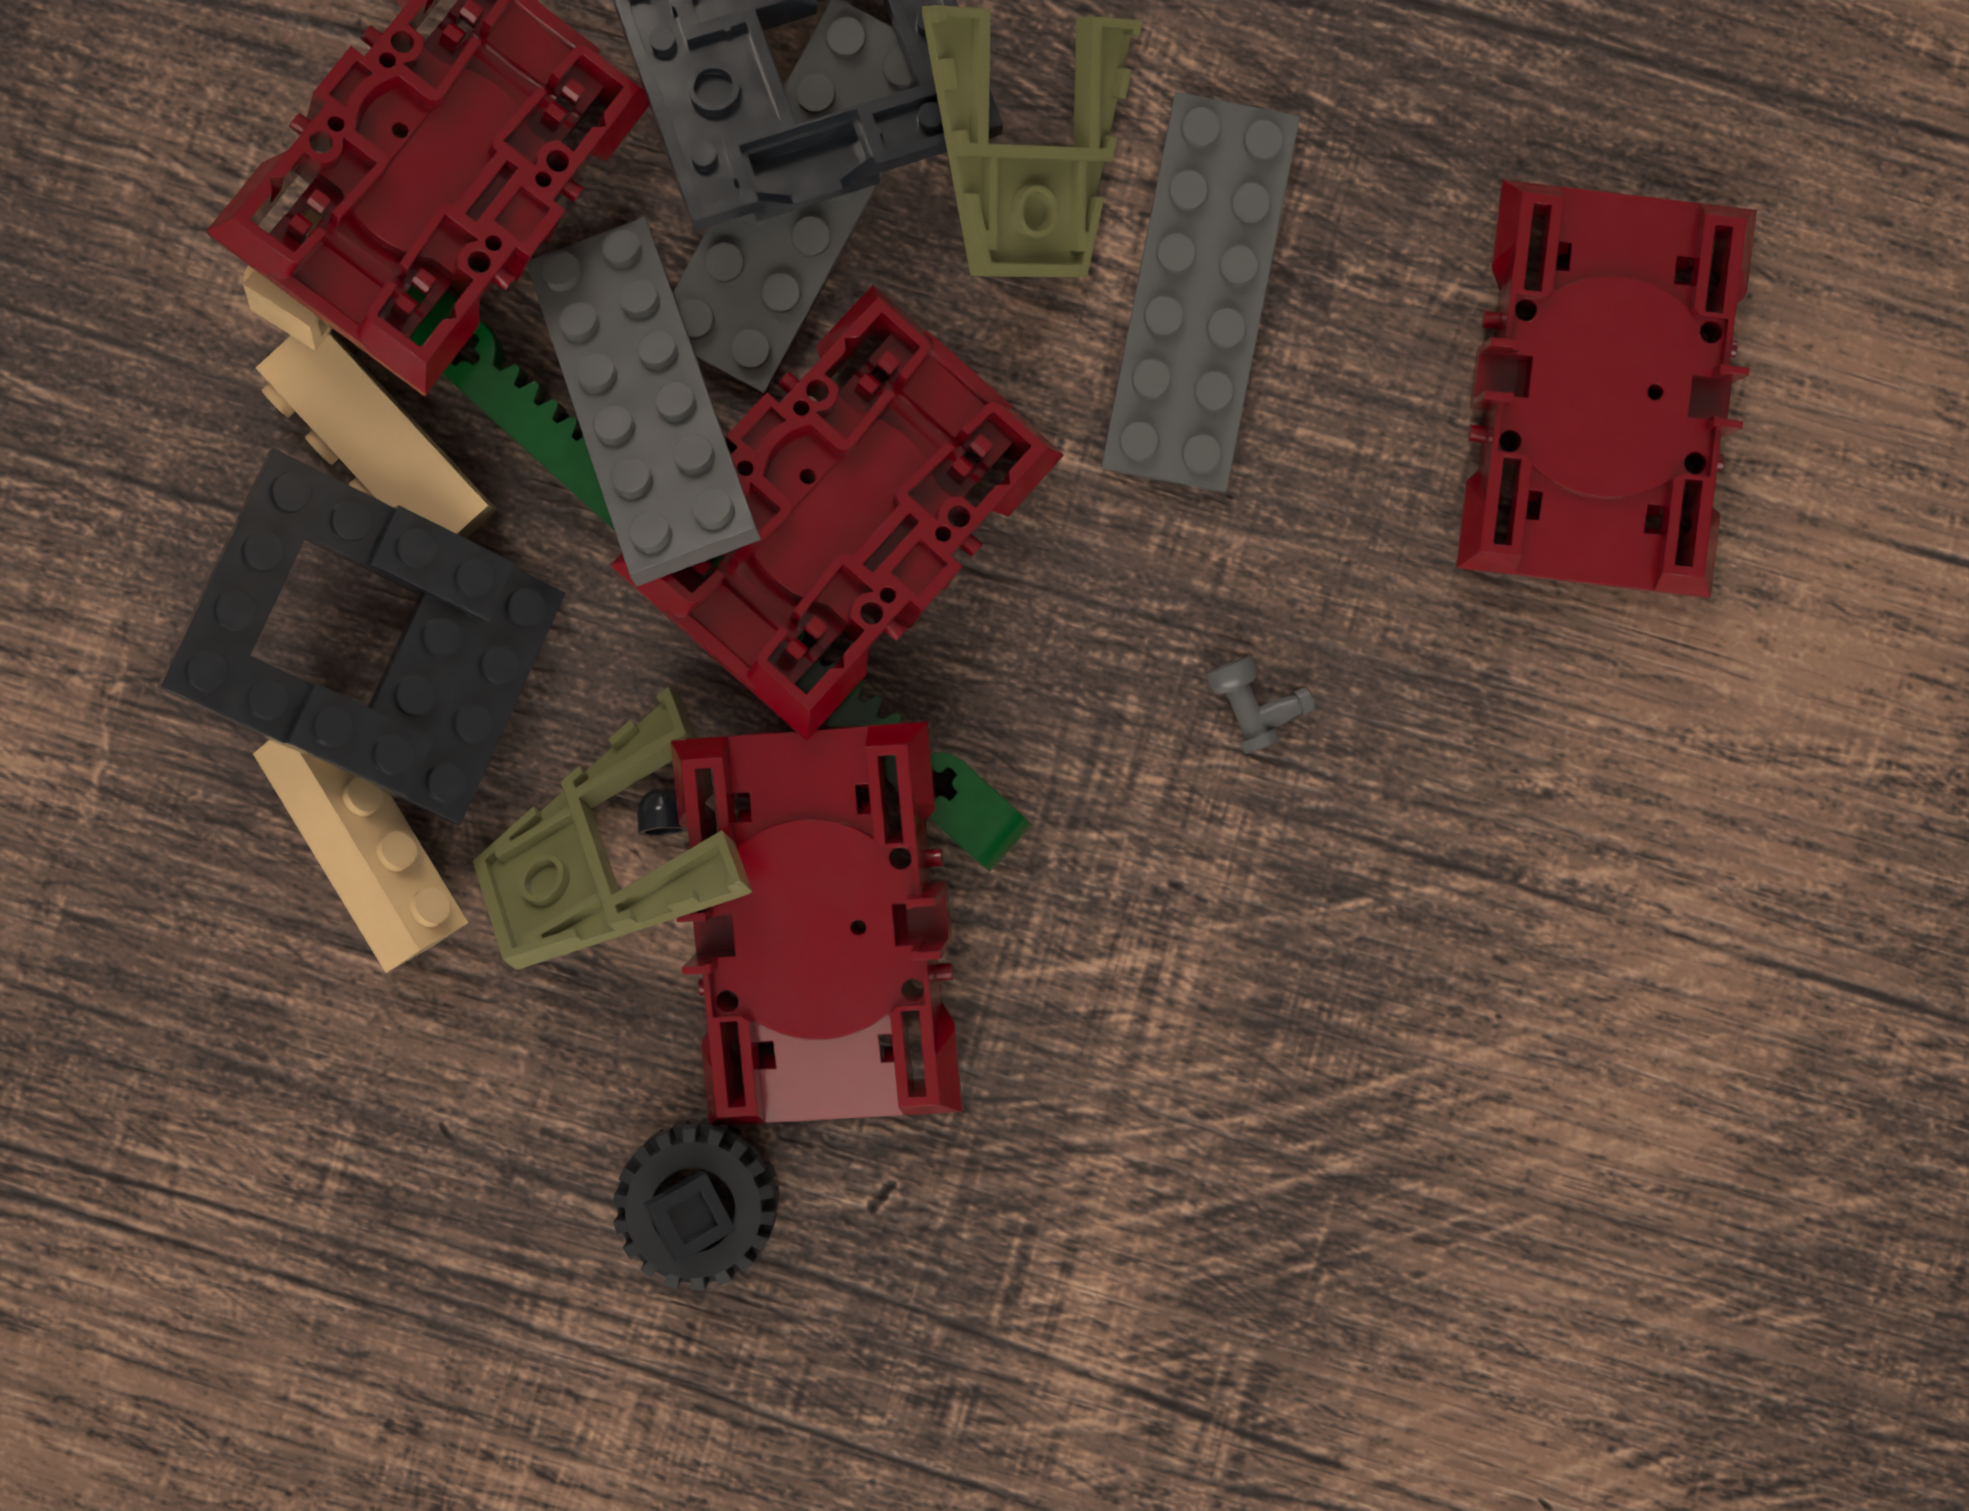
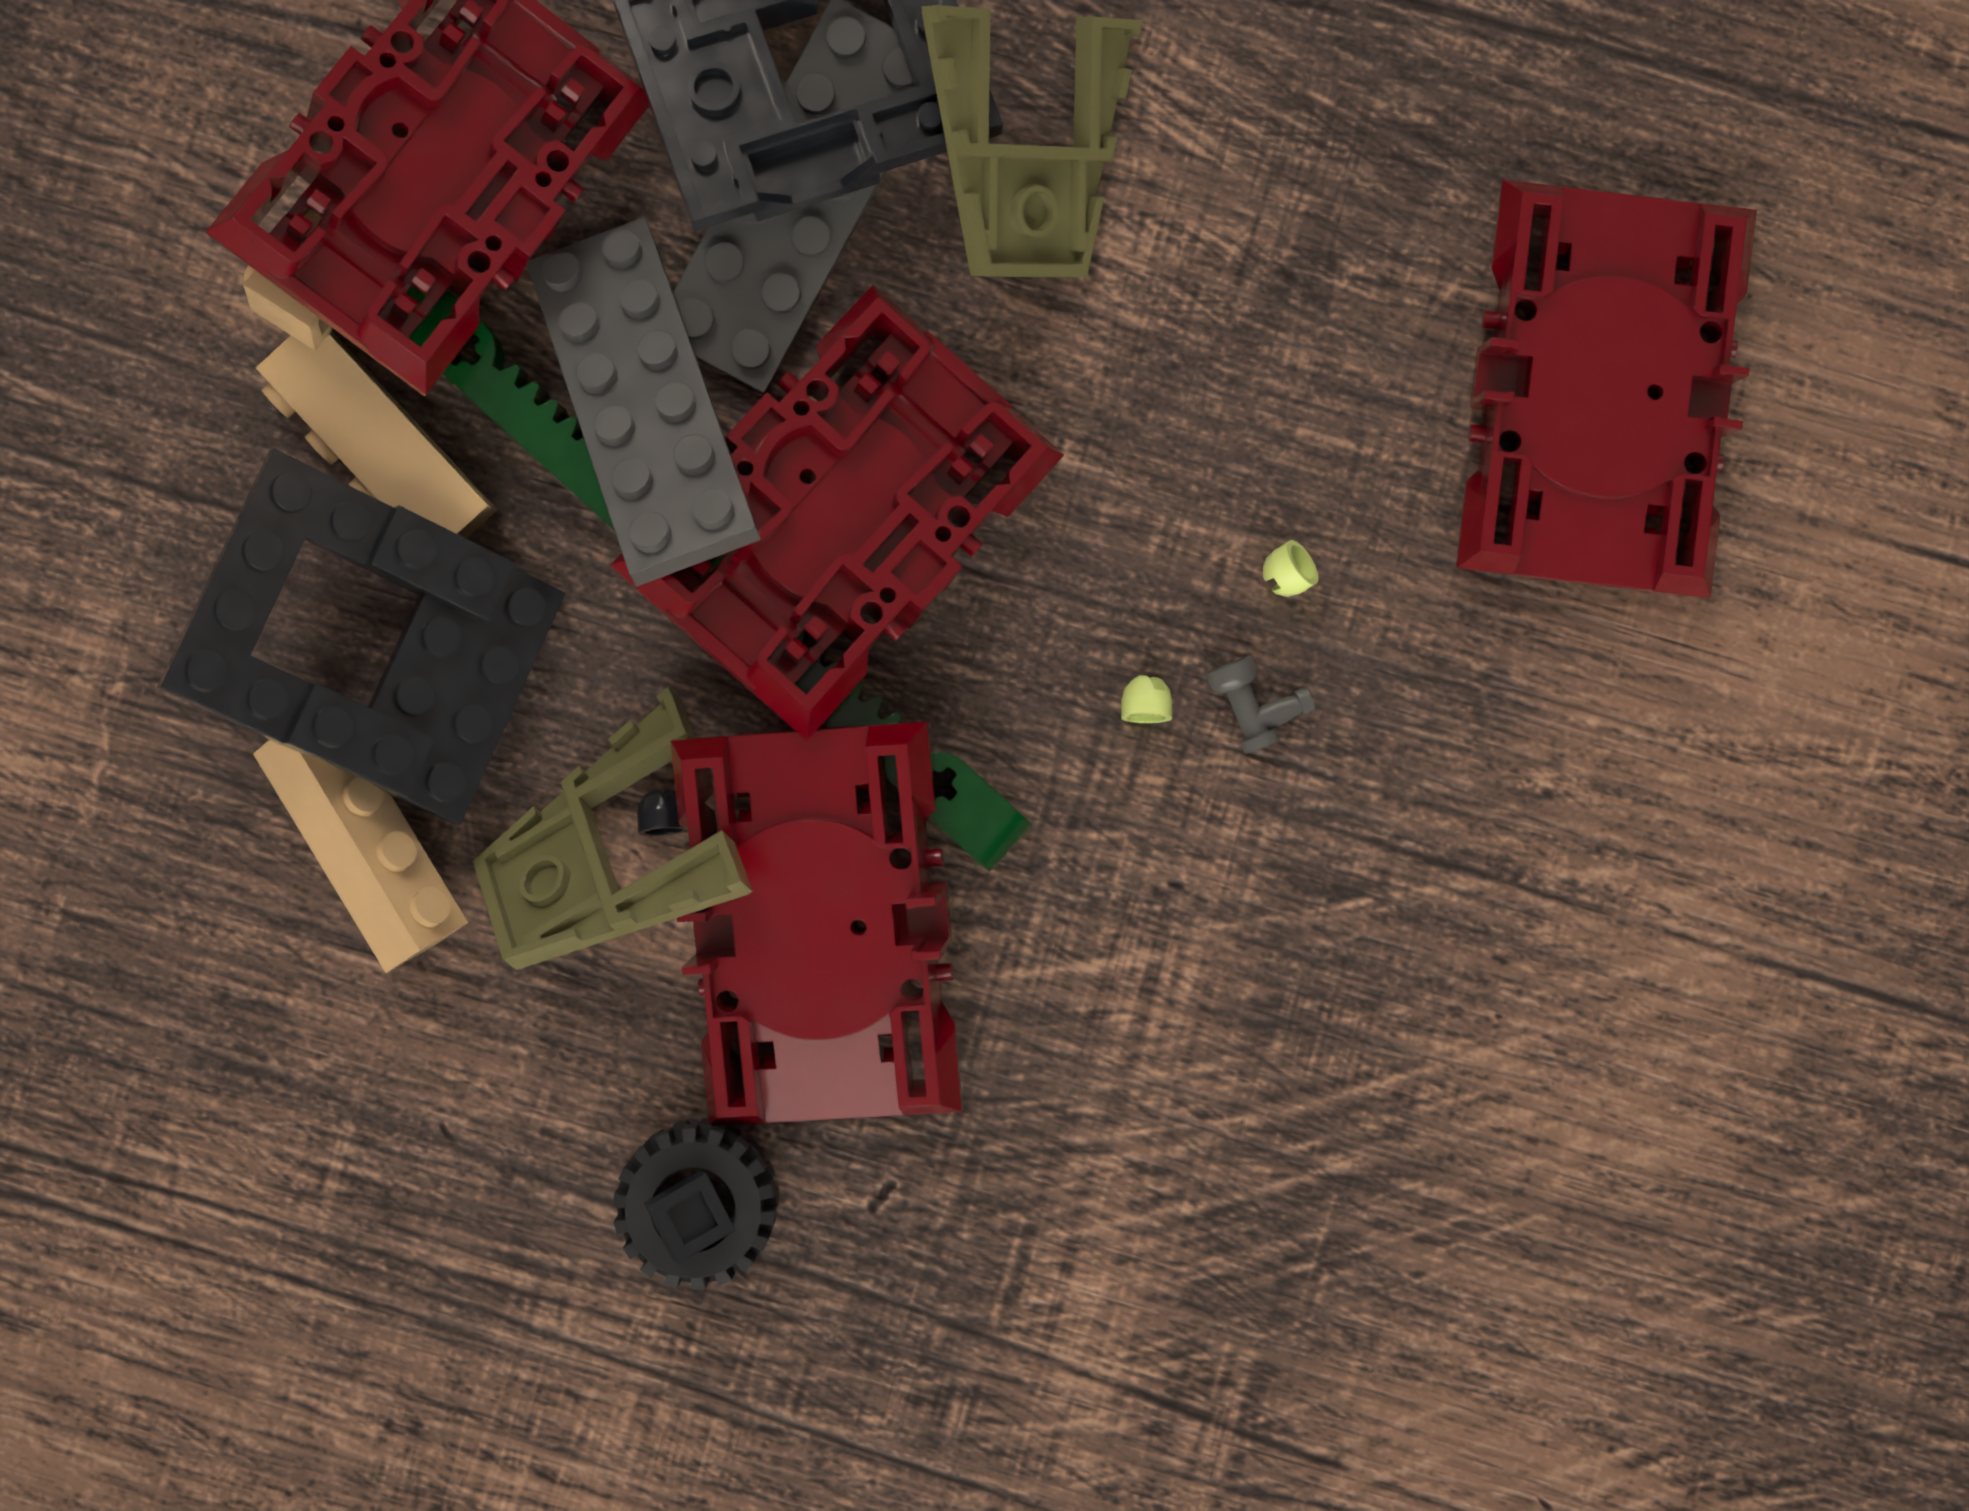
(1146, 701): none -> yellowish green hinge
(1200, 292): dark grey plate -> none
(1291, 569): none -> yellowish green hinge

